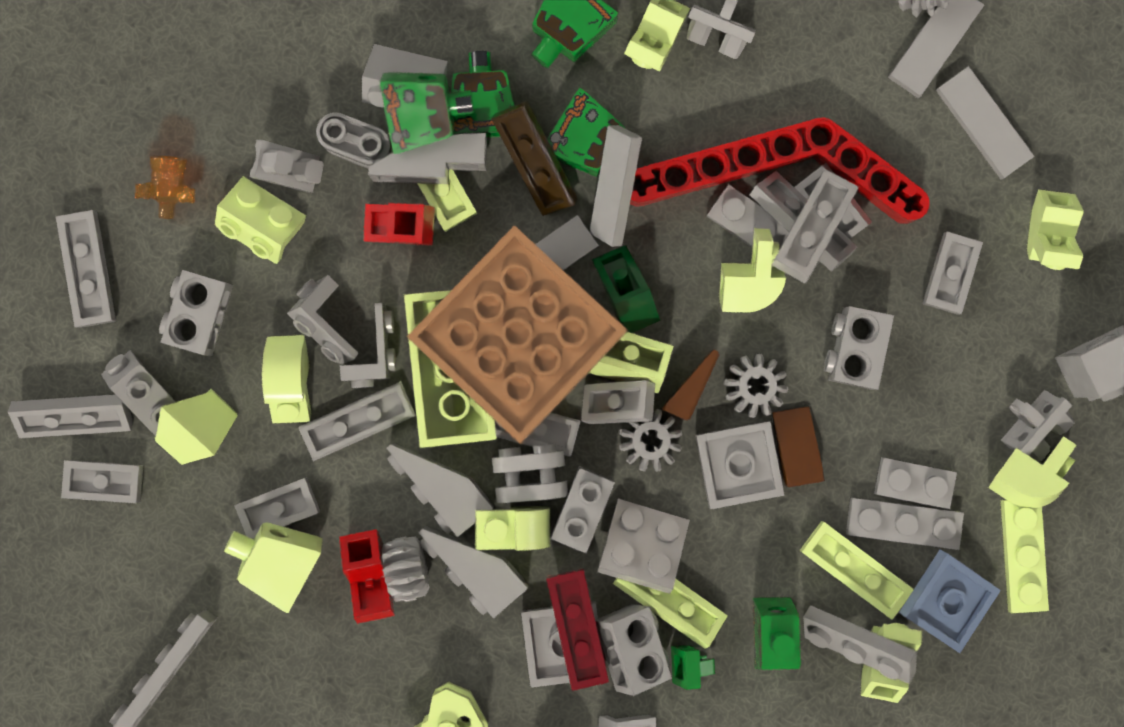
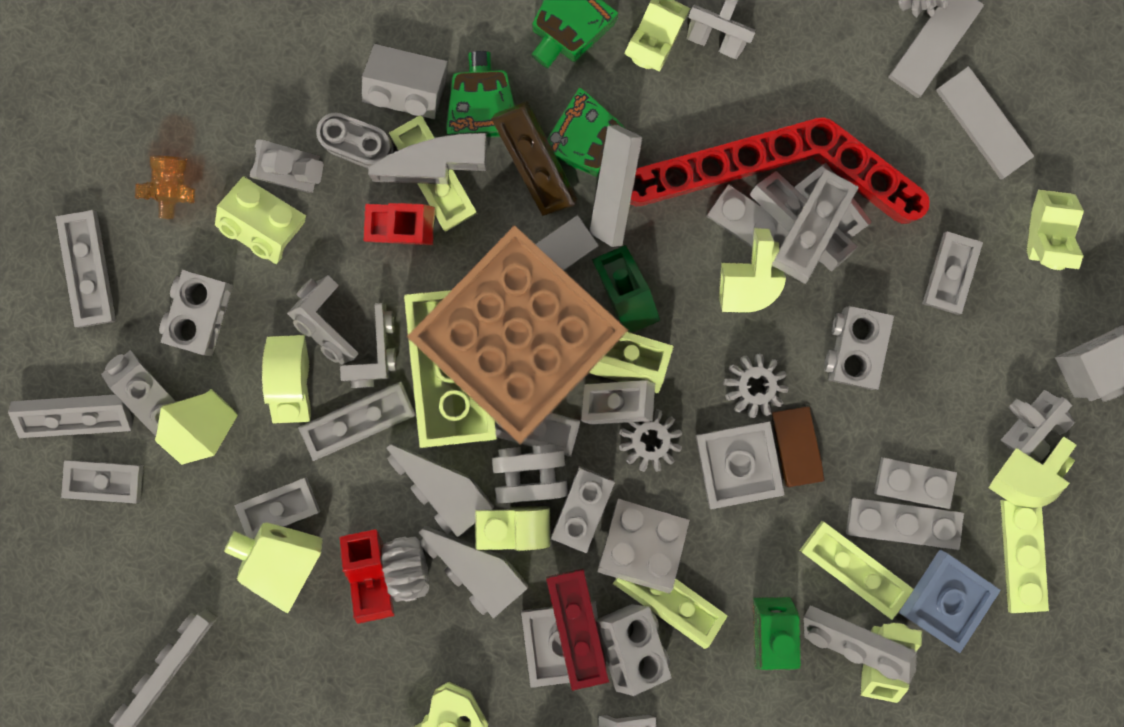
(421, 108): green torso -> none
(685, 398): reddish brown slope -> none
(690, 666): green tile -> none

